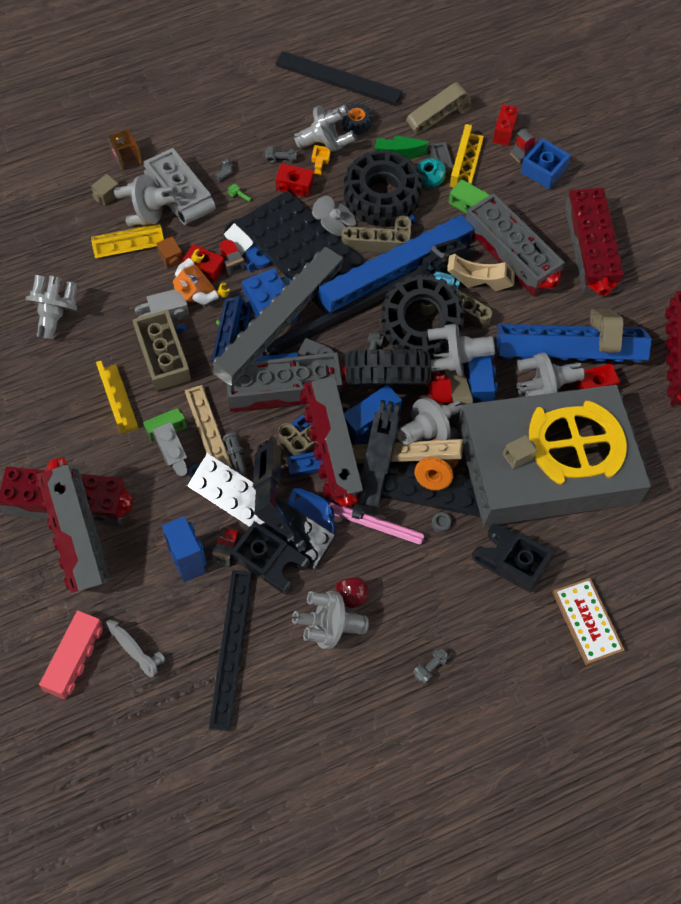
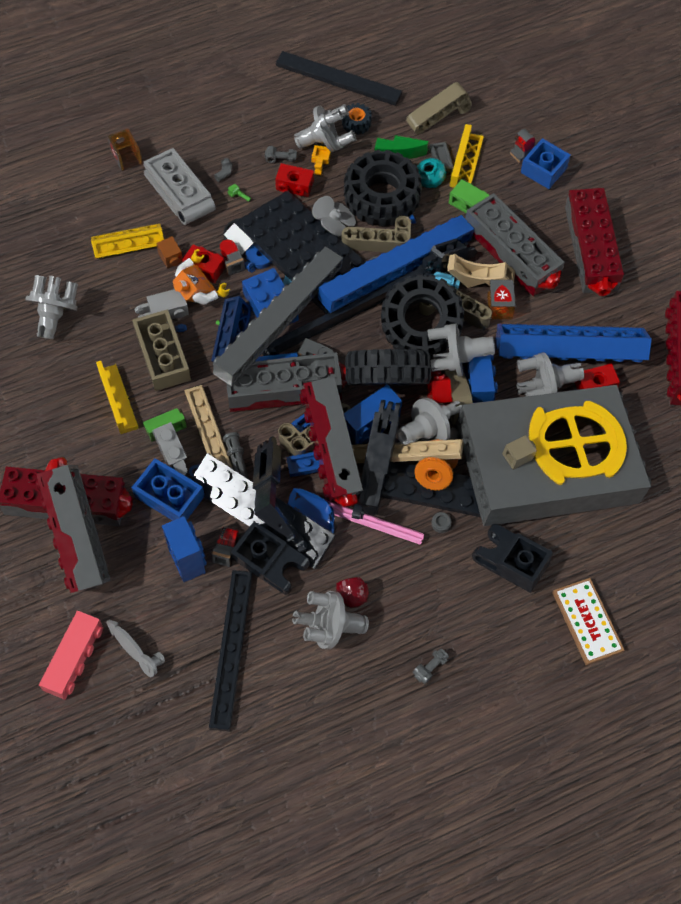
(104, 190): dark tan brick -> none
(146, 199): light grey piece -> none
(167, 491): none -> blue brick
(375, 340): dark grey bar -> none
(501, 299): none -> piece
(505, 125): red brick -> none
(610, 328): dark tan beam -> none

